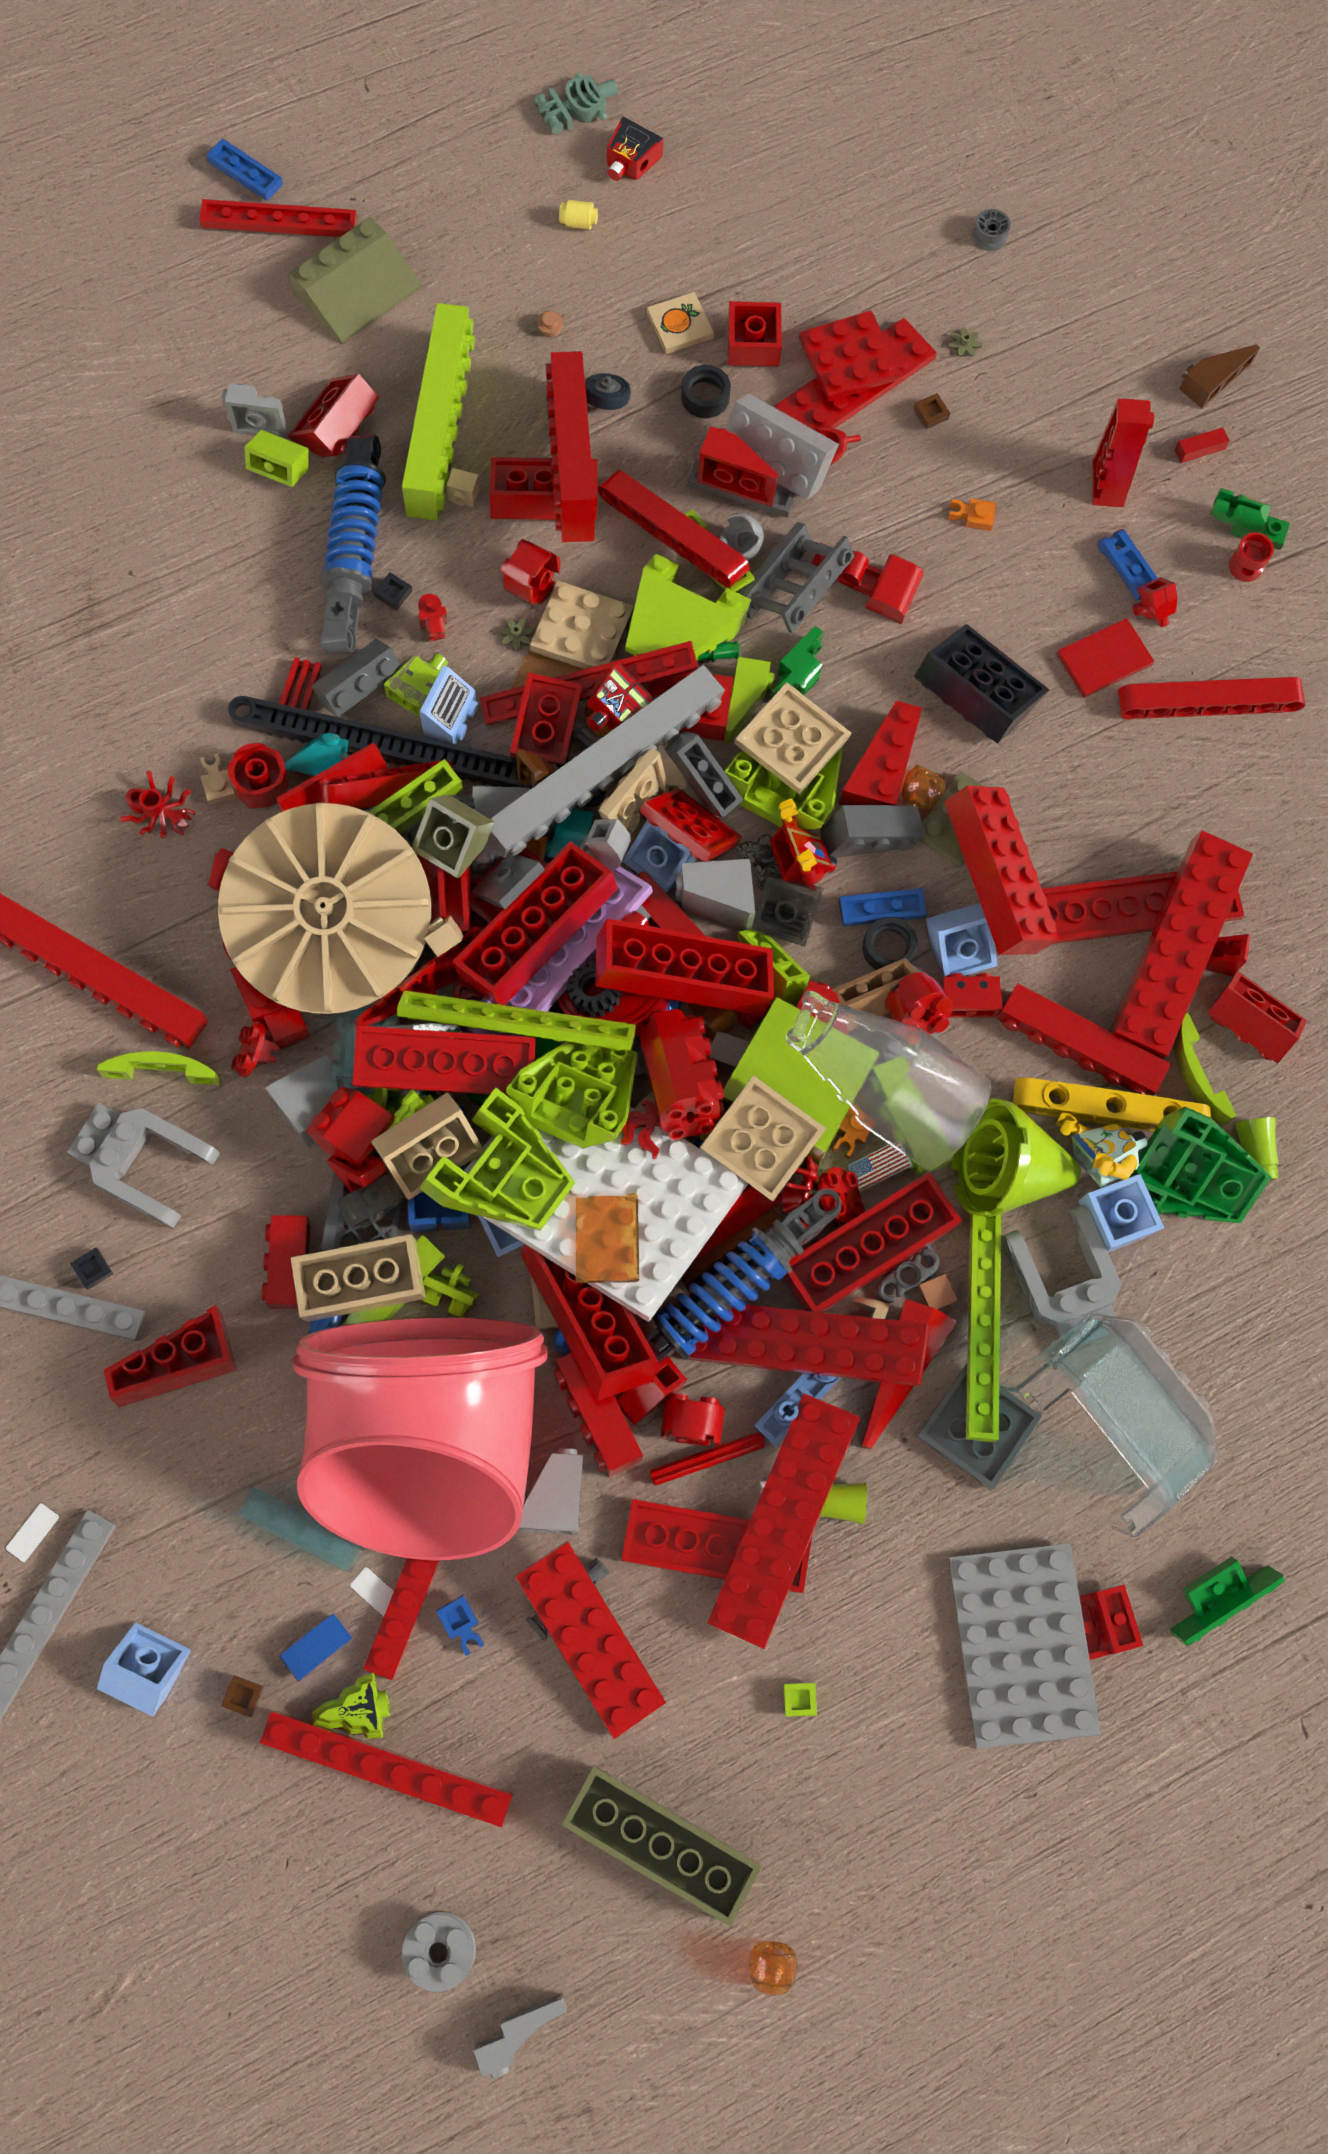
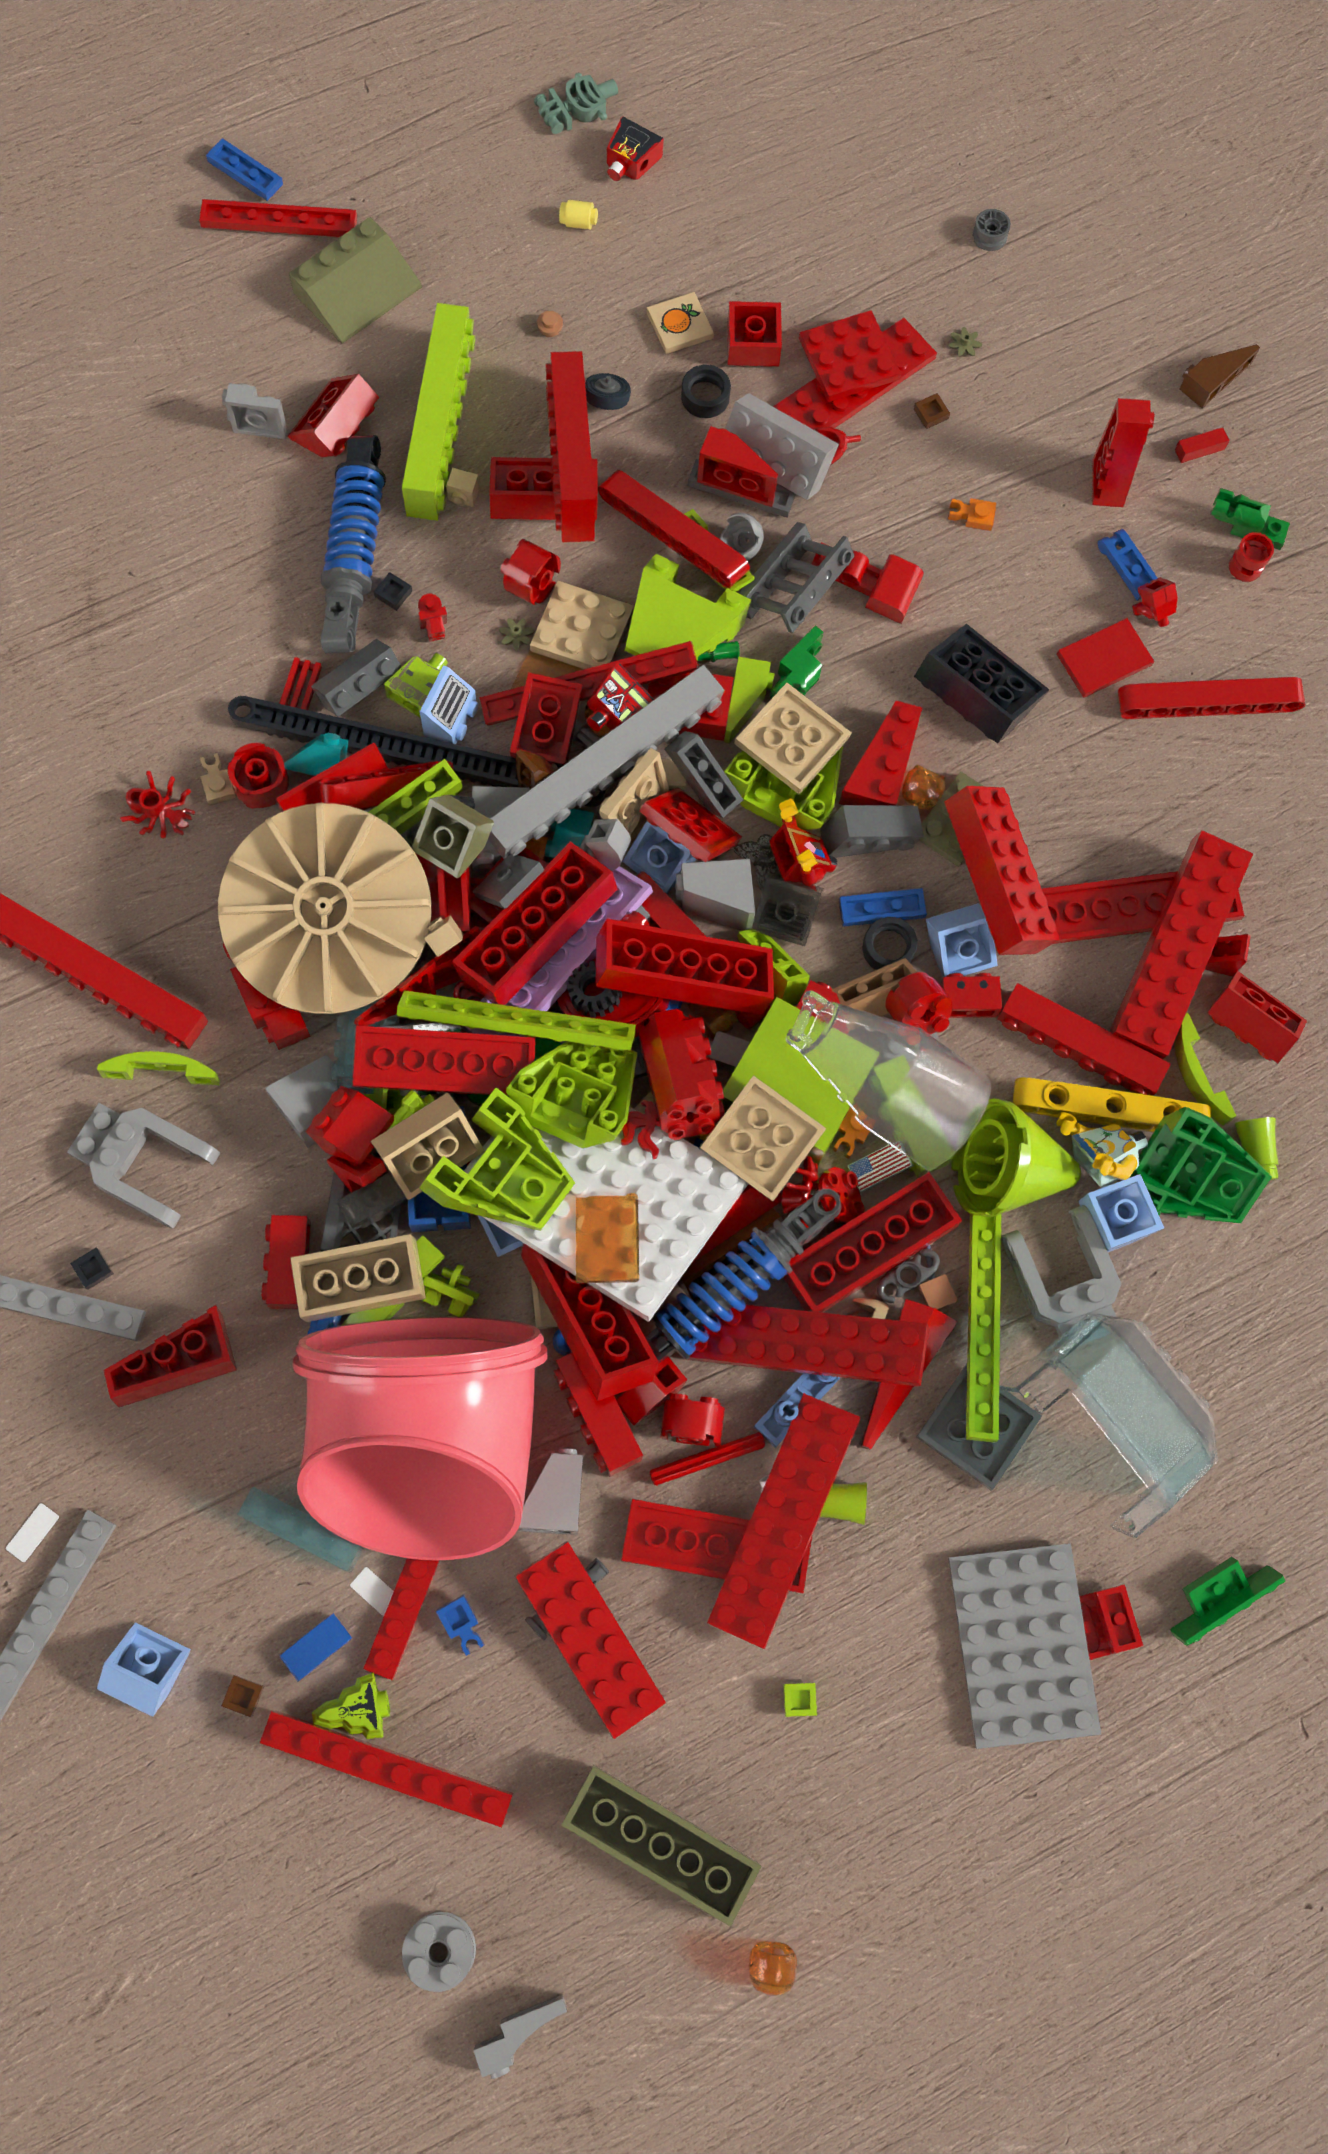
(218, 868): red cone -> none
(253, 1050): red plate -> none
(276, 458): lime brick -> none

